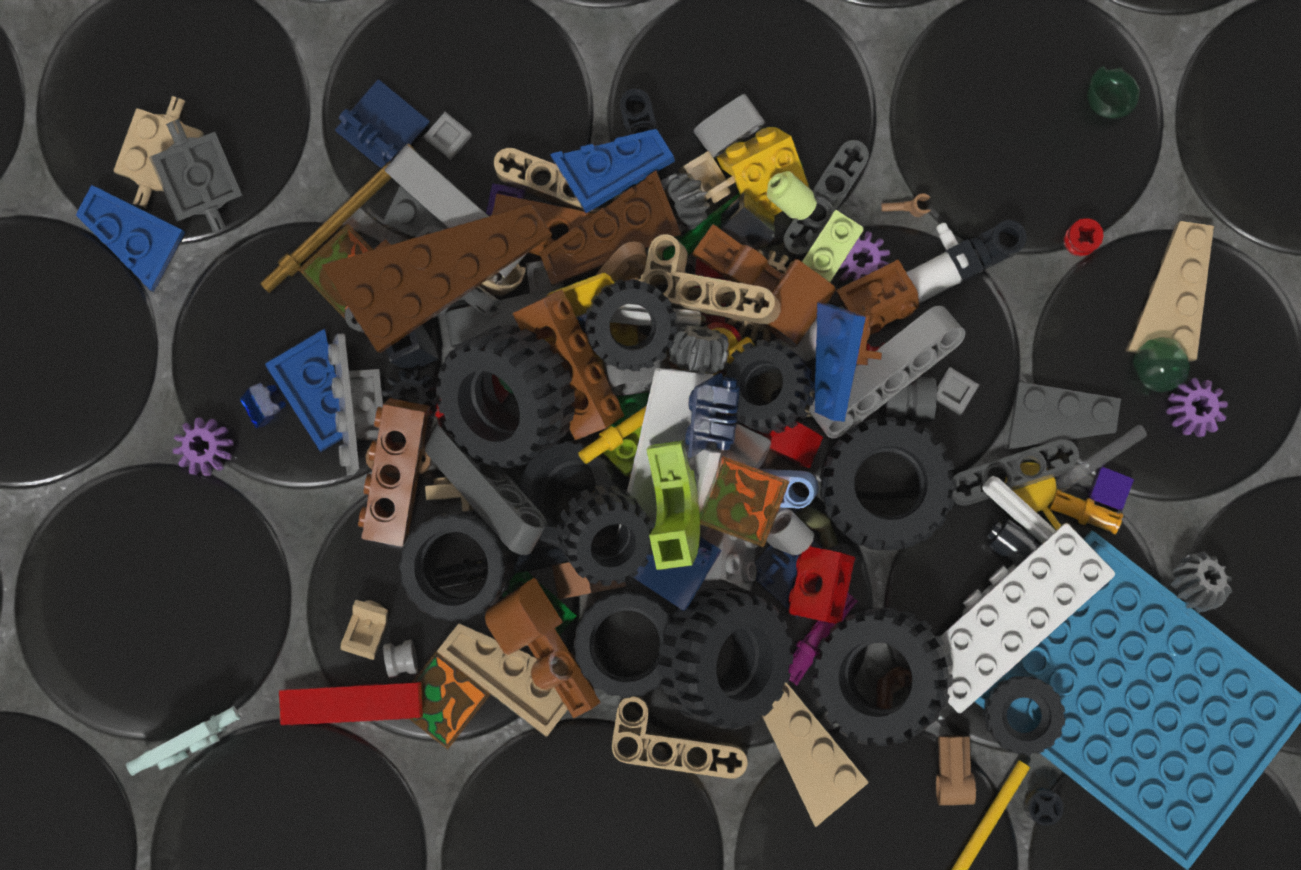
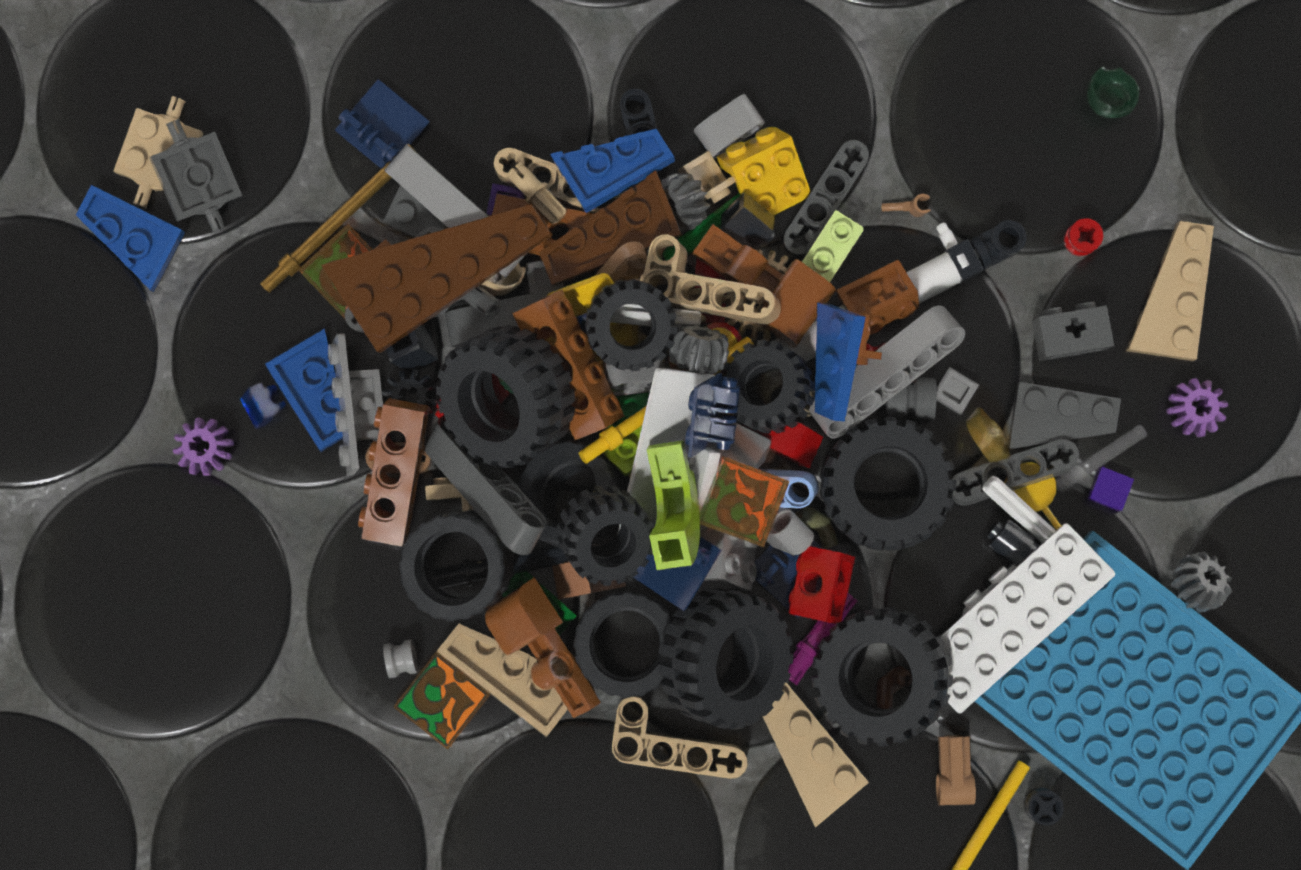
(193, 739): light aqua plate -> none
(351, 703): red slope -> none
(365, 629): tan bracket -> none
(447, 136): light grey tile -> none
(537, 193): none -> tan axle
(791, 195): yellowish green brick -> none
(872, 254): medium lavender gear -> none
(988, 436): none -> clear yellow hat
(1051, 715): black tyre -> none
(1086, 512): light orange pin -> none
(1093, 329): none -> dark grey brick
(1162, 364): clear green hair -> none

